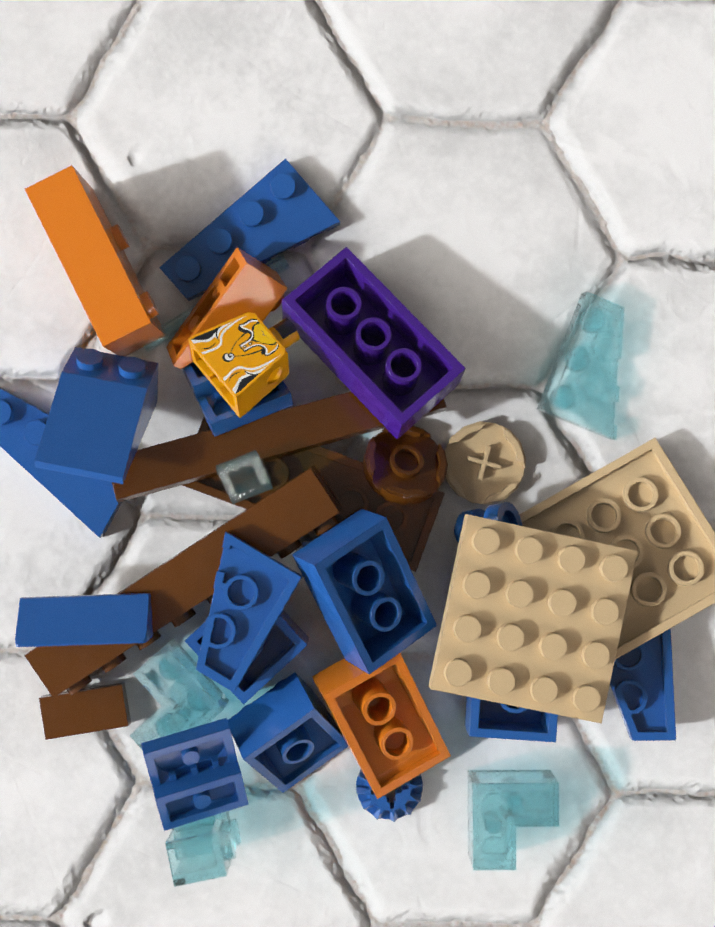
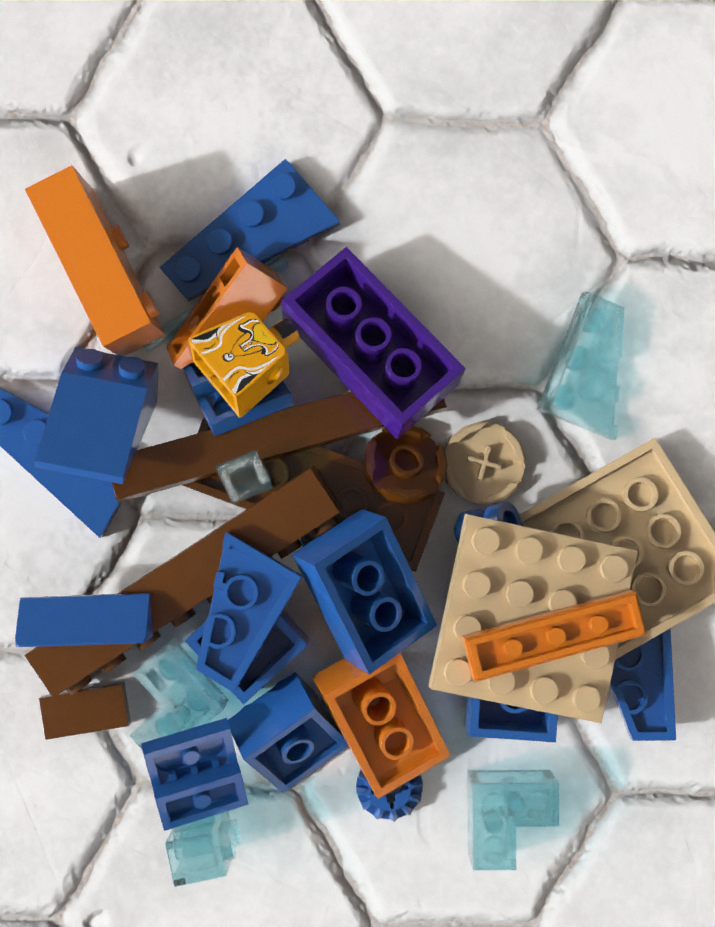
(554, 635): none -> orange tile

